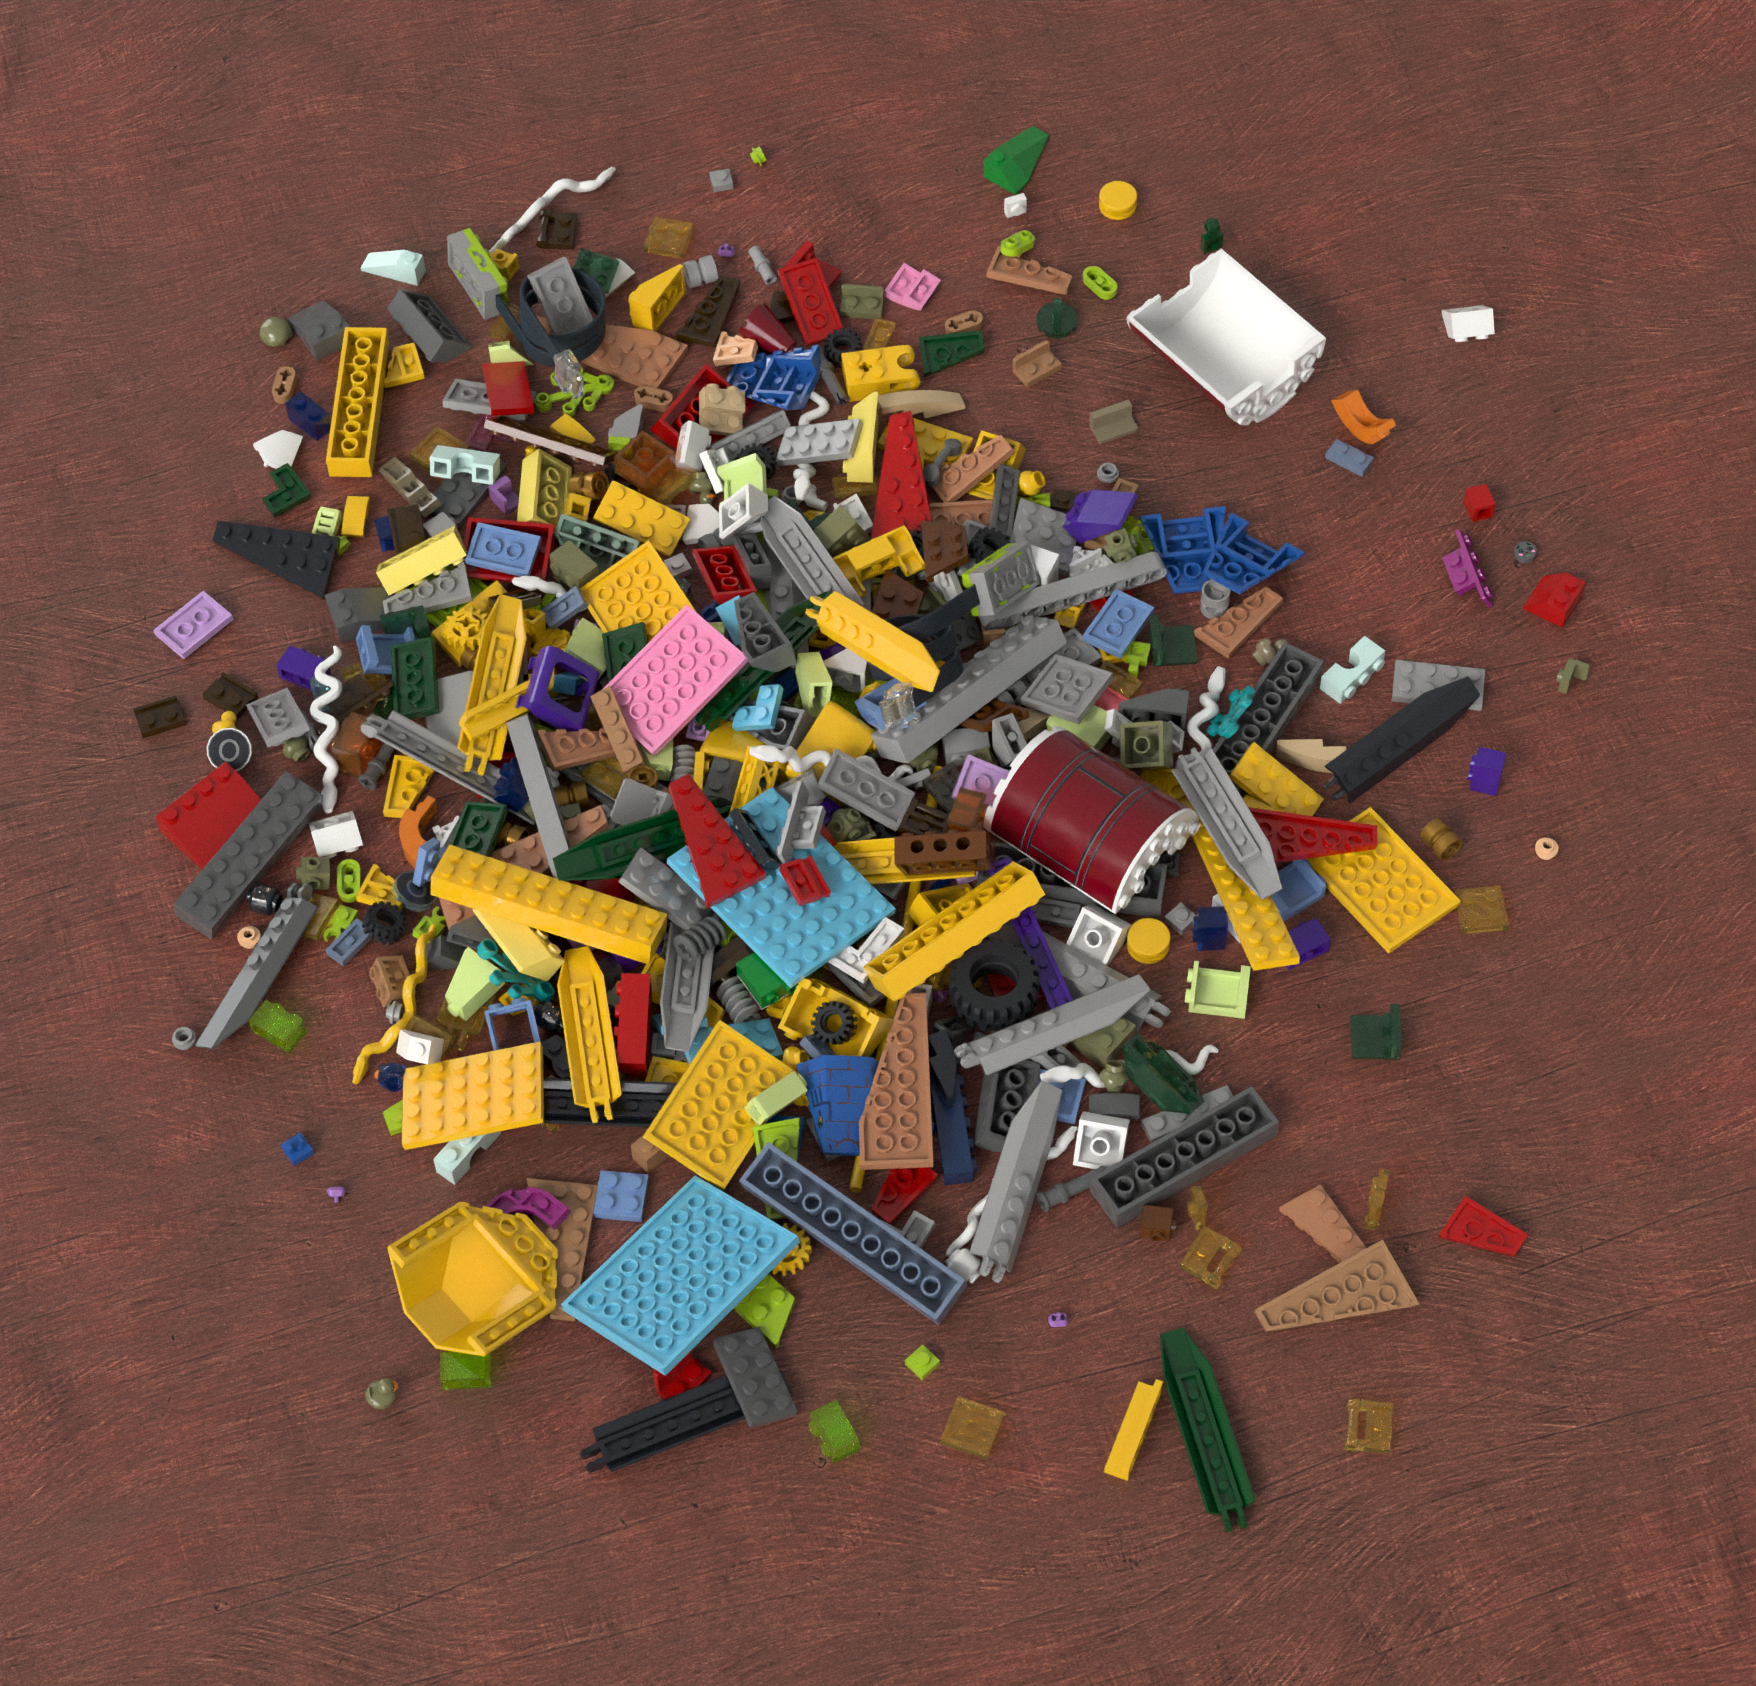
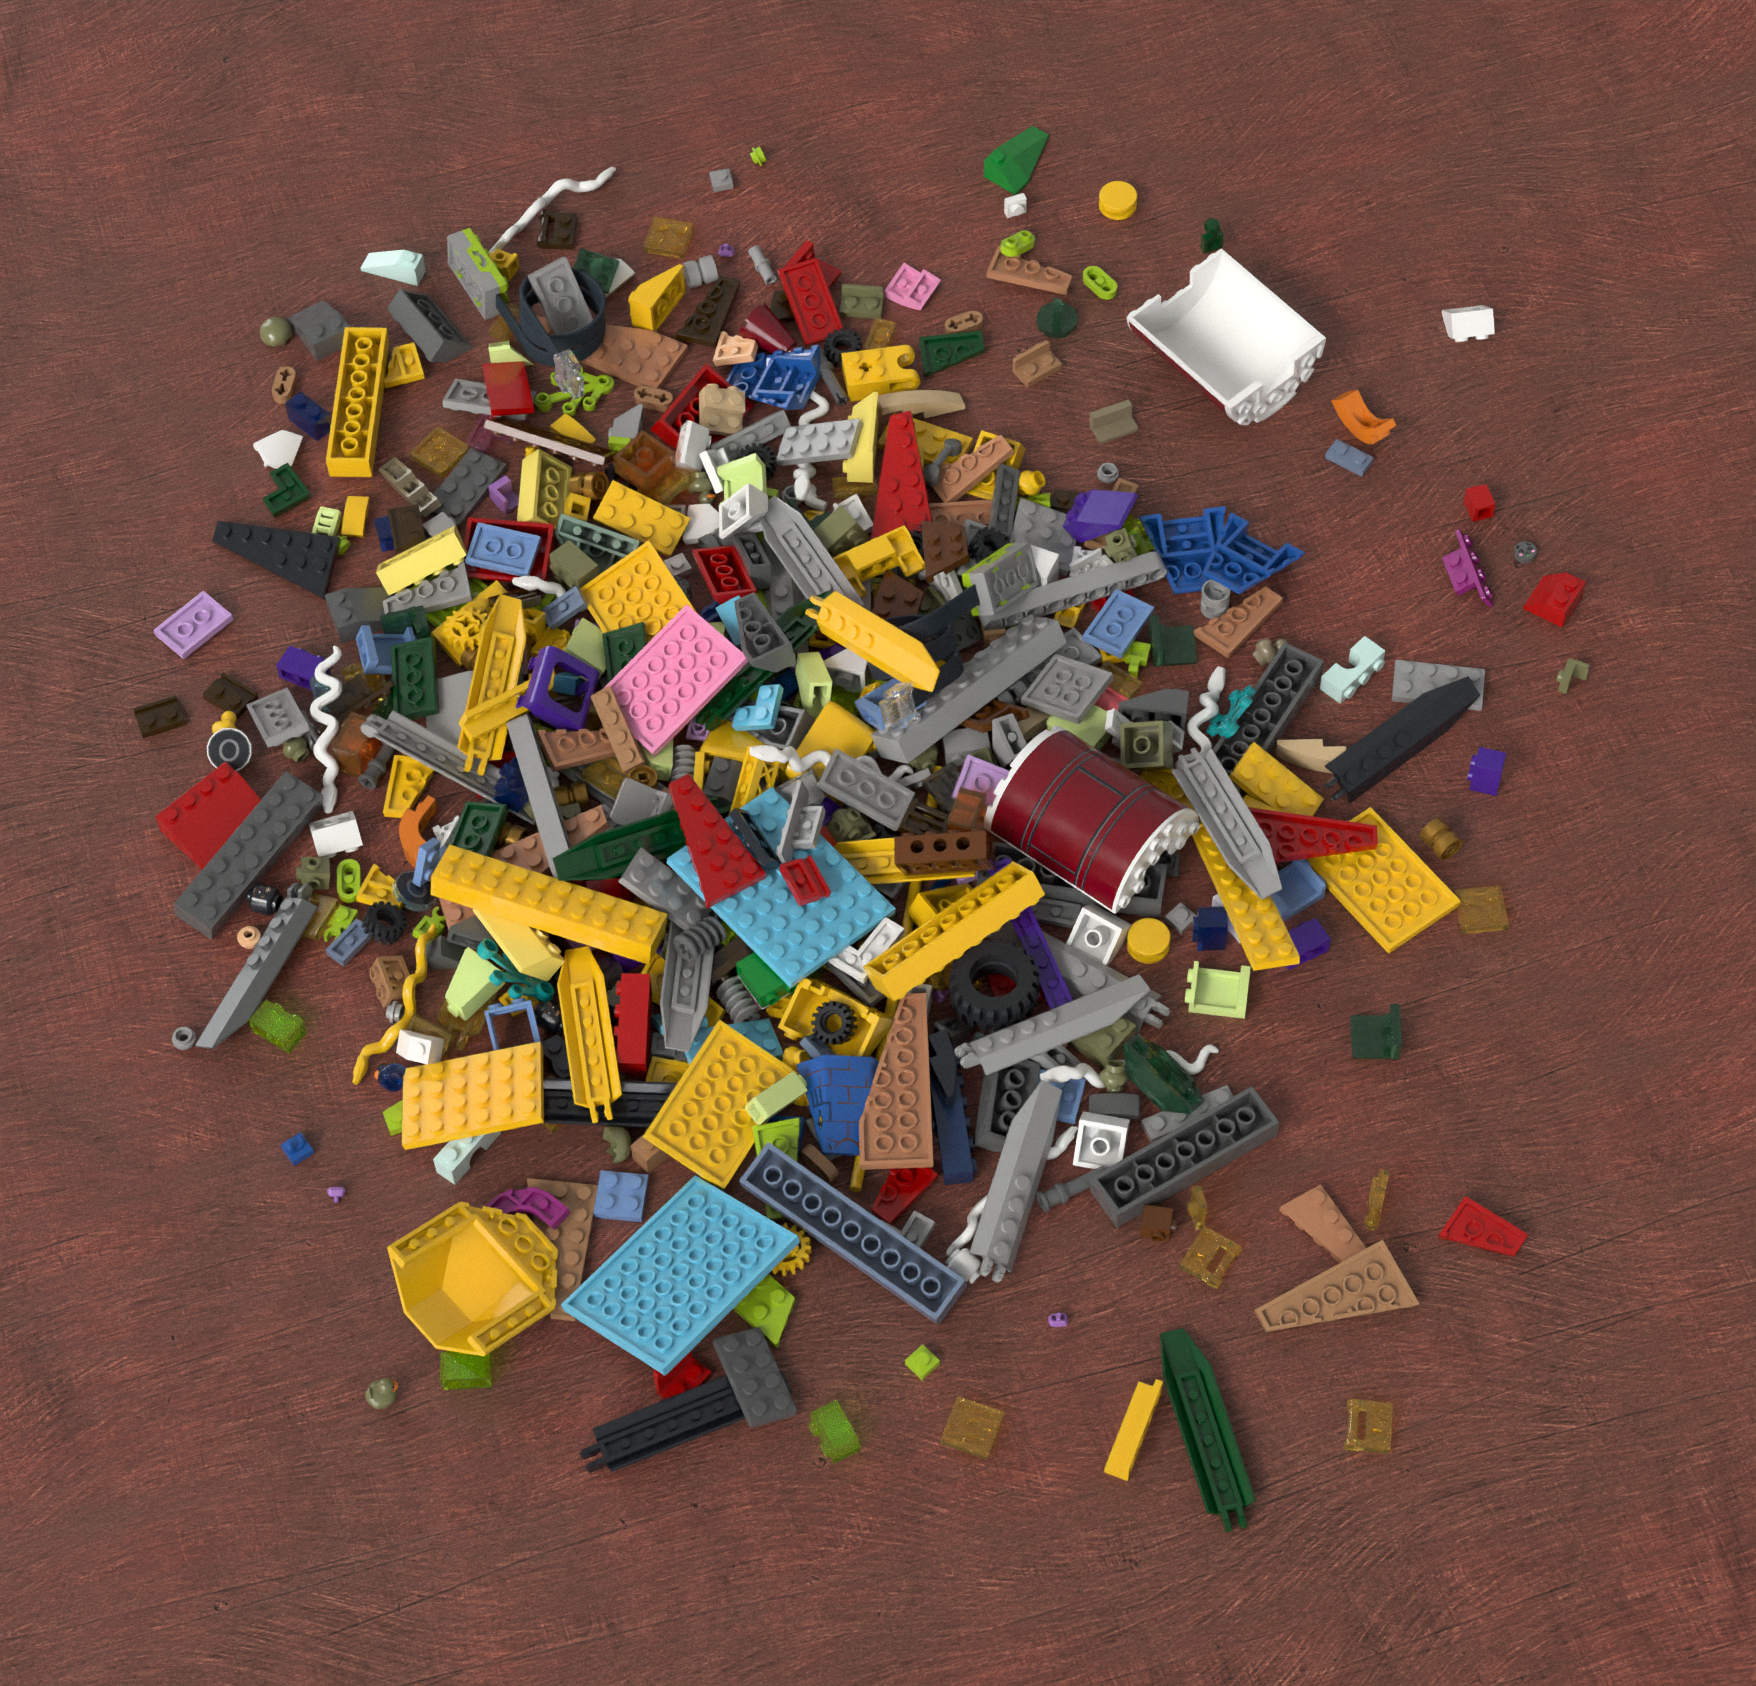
(450, 460): light aqua arch -> none
(620, 1143): none -> olive hair
(819, 1163): none -> medium nougat beam
(1544, 853): light nougat plate -> none

